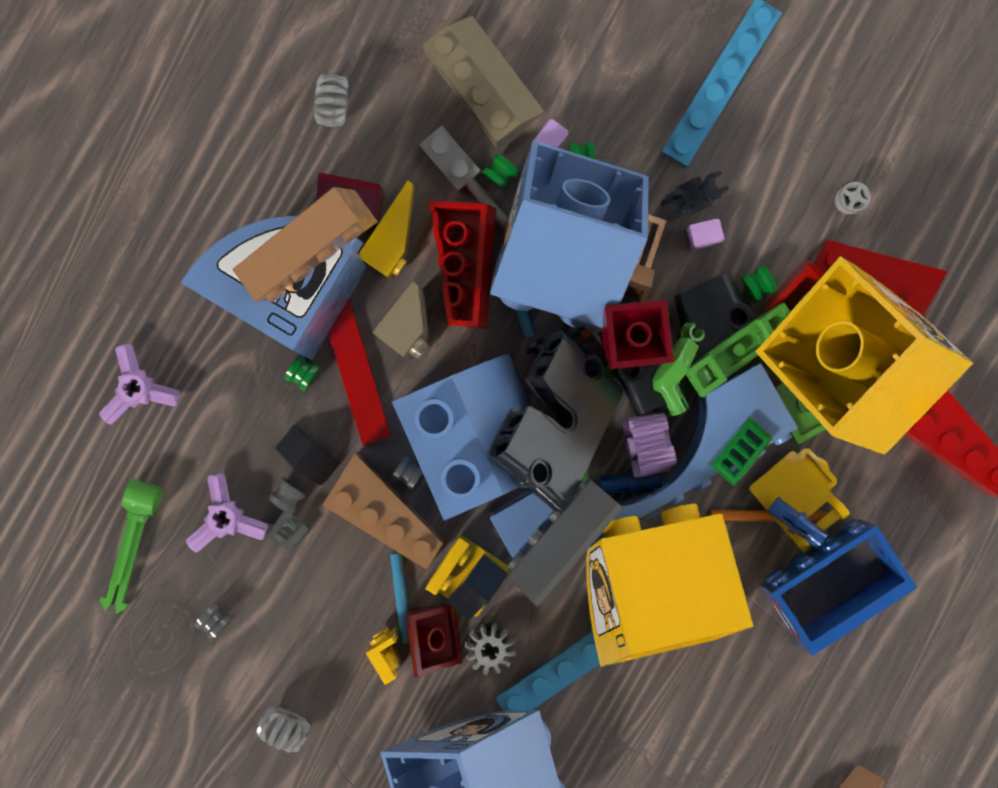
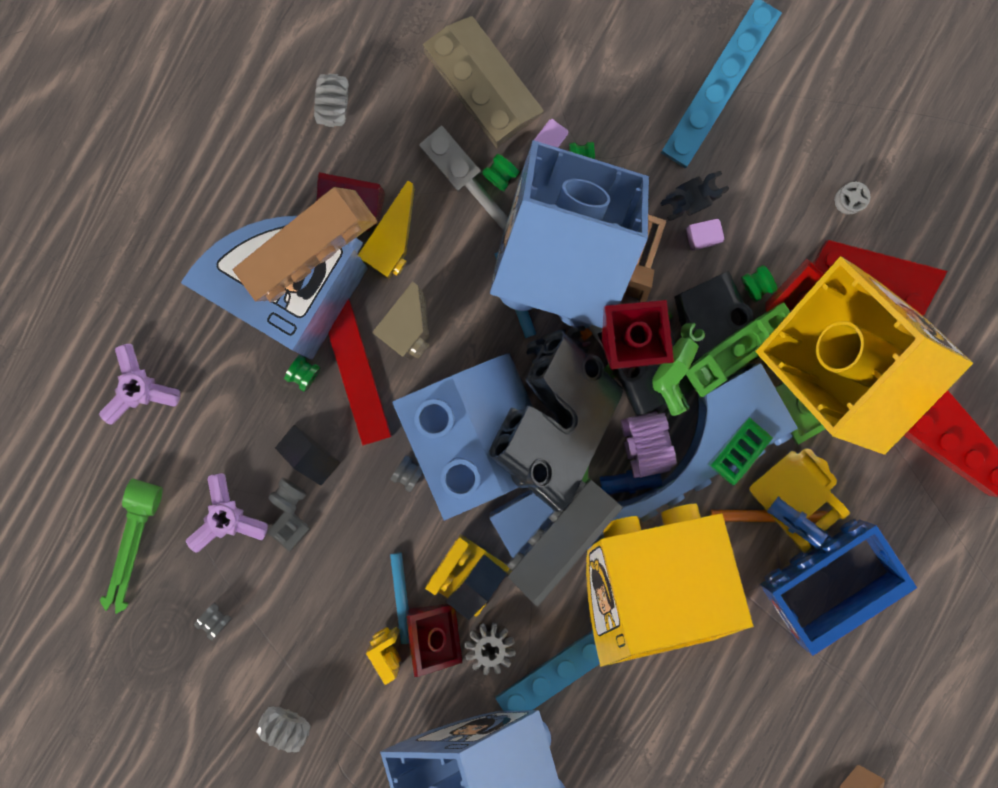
(375, 507): medium nougat wedge -> none
(465, 259): red wedge -> none

